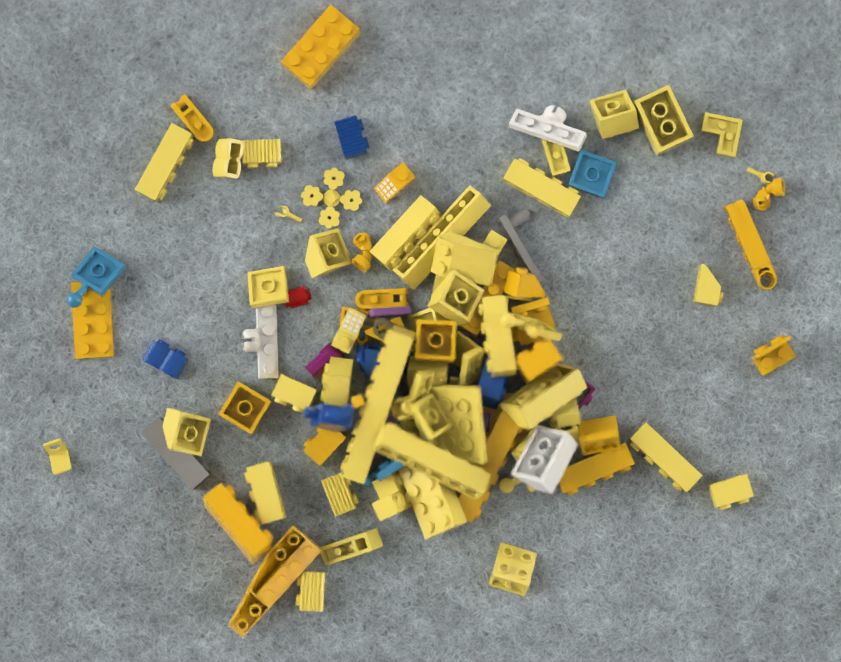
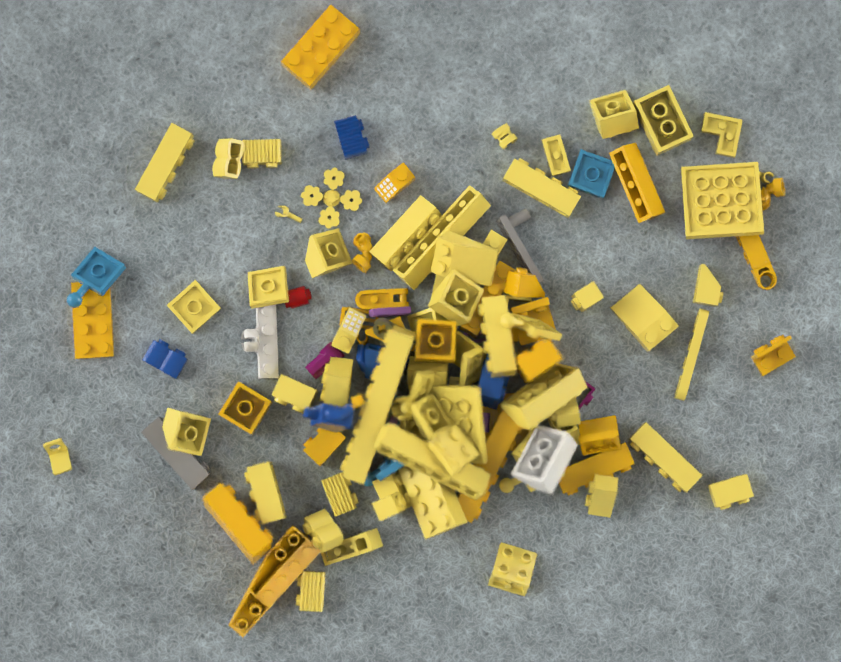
(193, 119): yellow plate -> none
(193, 307): none -> light yellow plate
(322, 530): none -> light yellow brick
(453, 449): none -> light yellow plate
(502, 132): none -> light yellow wheel
(548, 127): white plate -> none
(586, 297): none -> light yellow brick
(602, 495): none -> light yellow brick
(637, 182): none -> yellow brick
(644, 317): none -> light yellow slope
(690, 360): none -> light yellow beam
(722, 200): none -> light yellow plate

